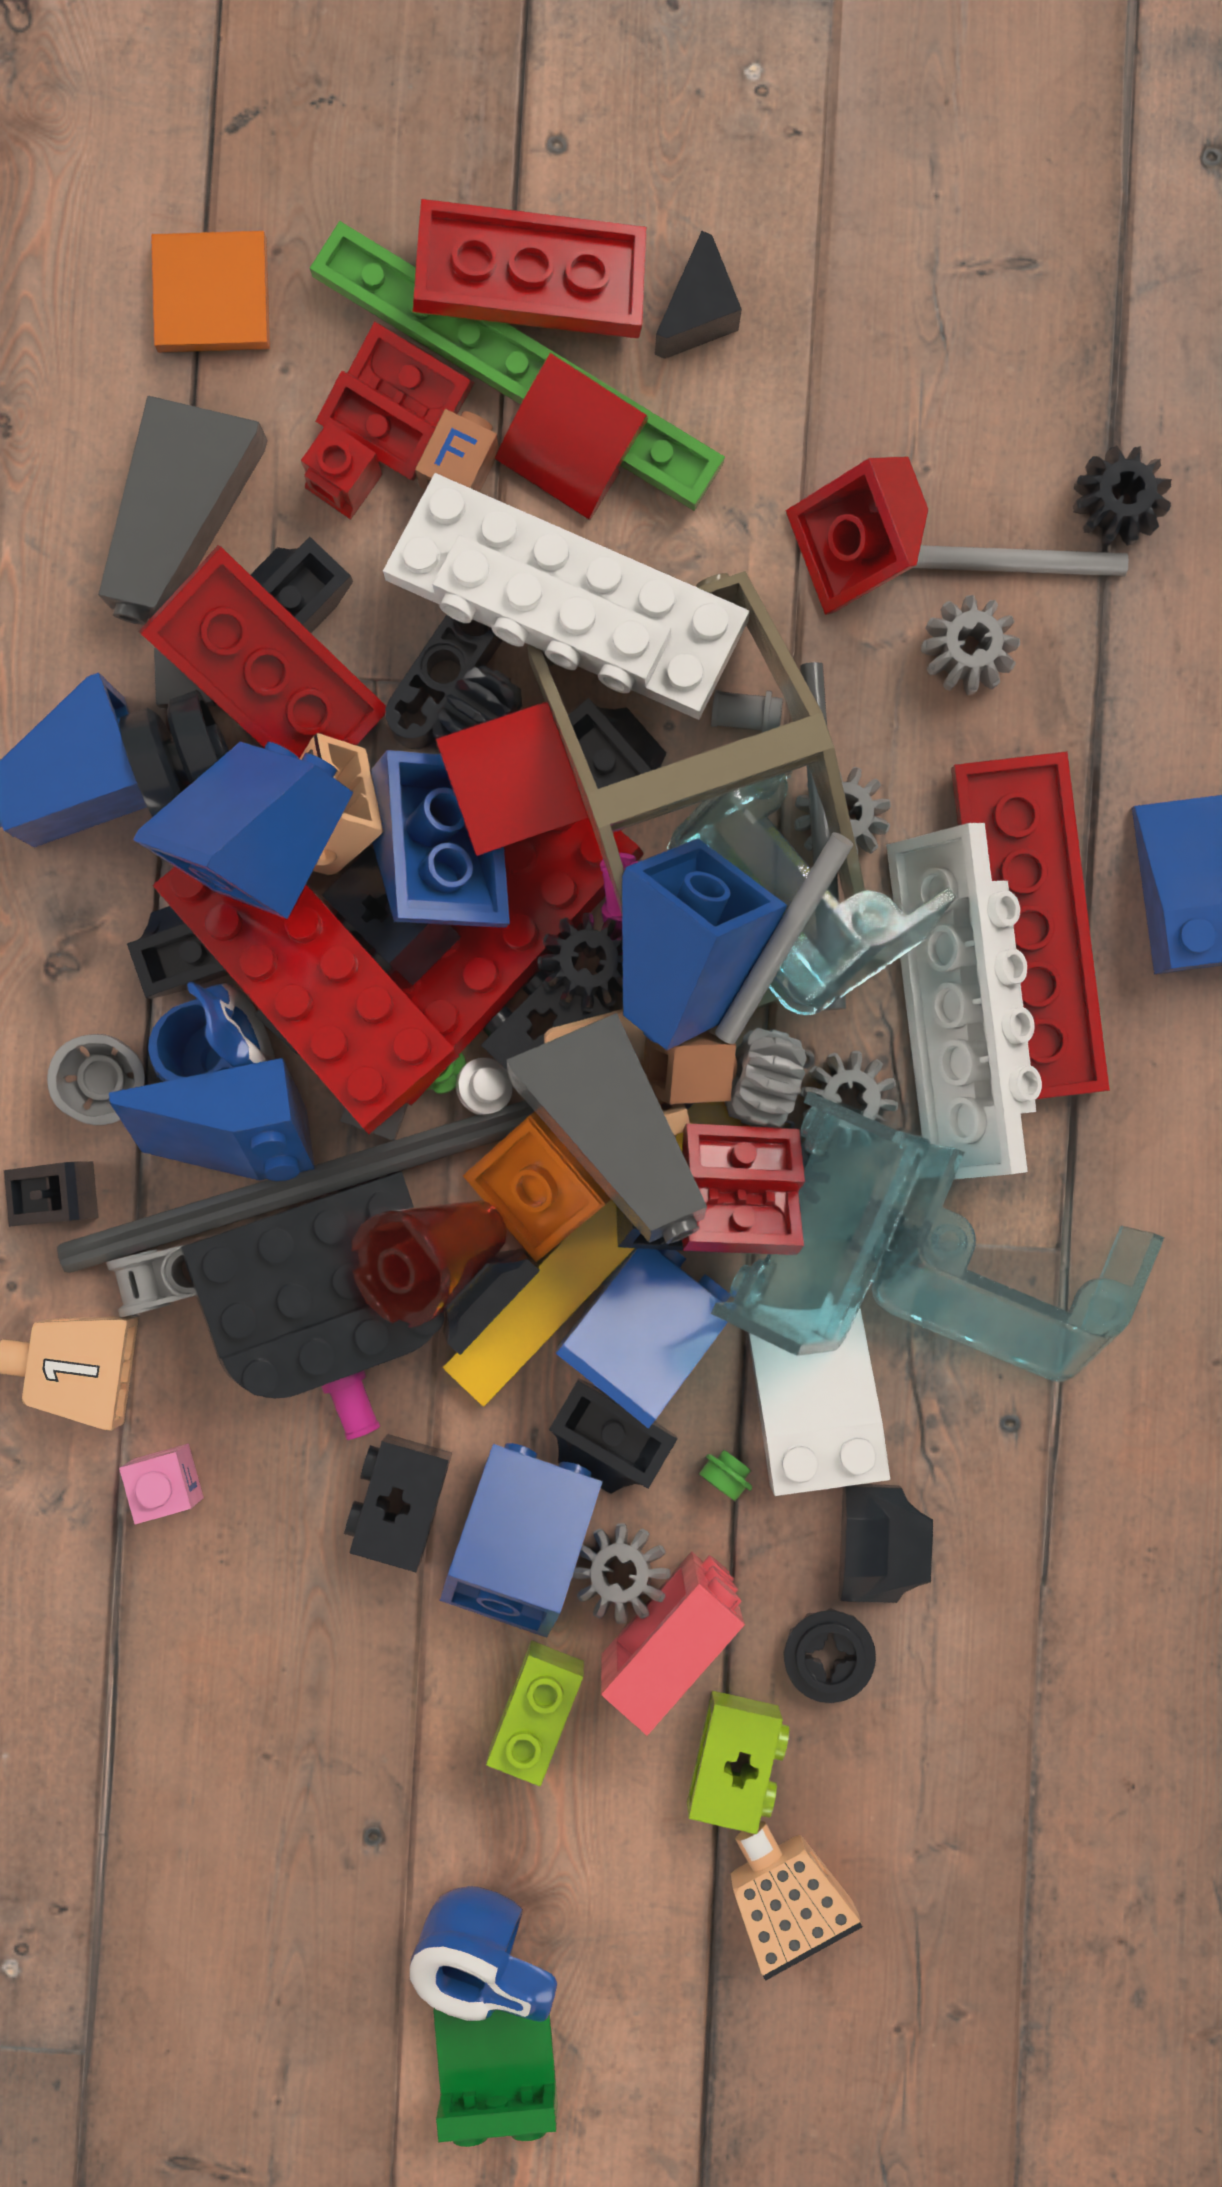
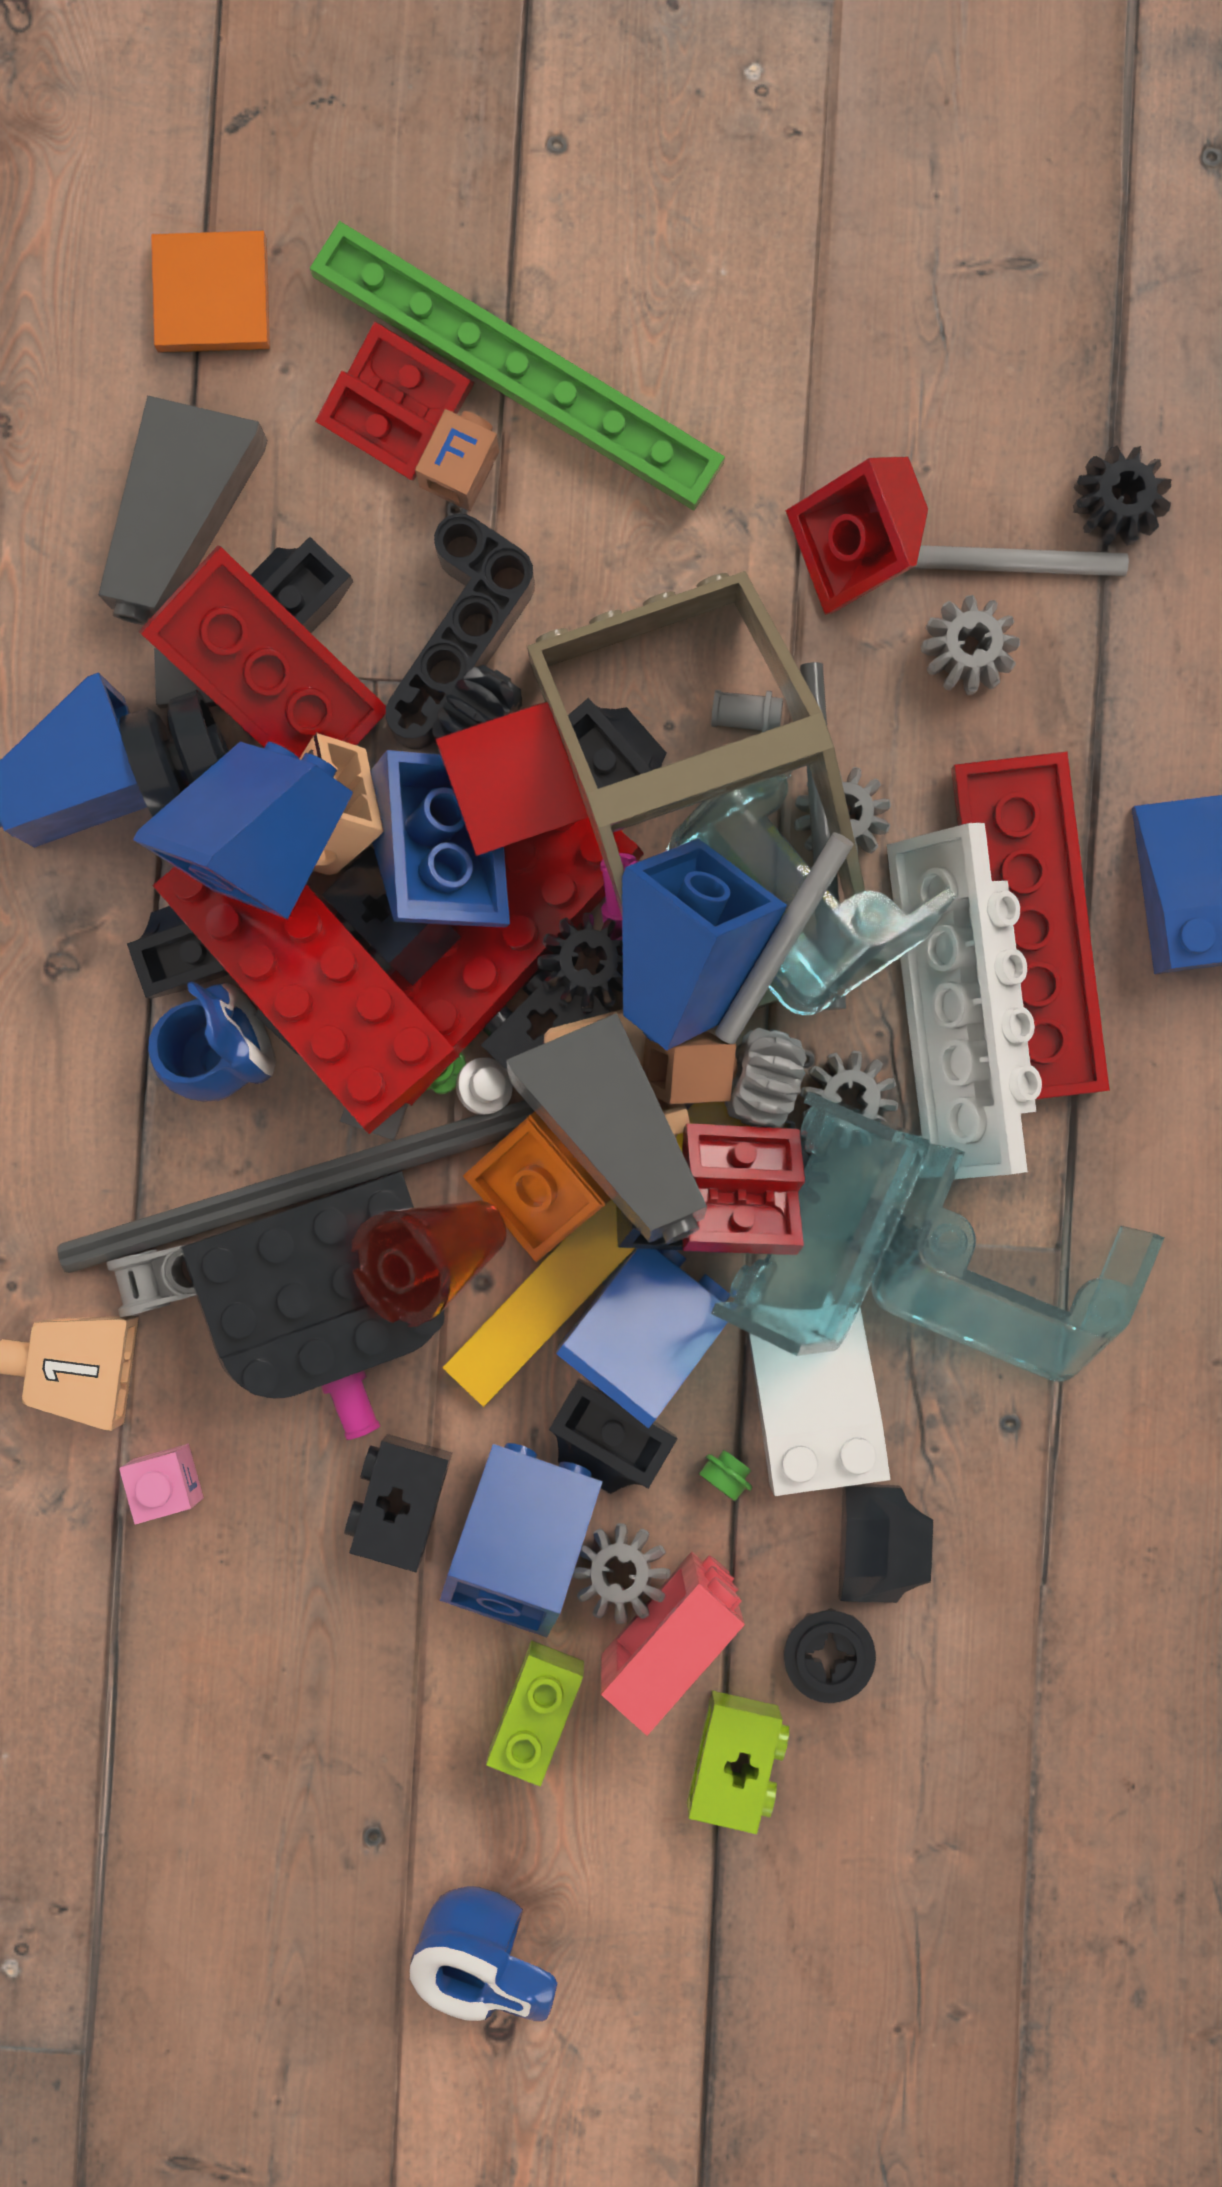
(51, 1193): black slope -> none
(95, 1077): light grey helmet -> none
(223, 1120): blue slope -> none
(340, 470): red window -> none
(486, 1297): black slope -> none
(495, 2078): green bracket -> none
(530, 269): red plate -> none
(566, 596): white plate -> none
(570, 436): red slope -> none
(702, 304): black slope -> none
(789, 1901): light nougat torso -> none

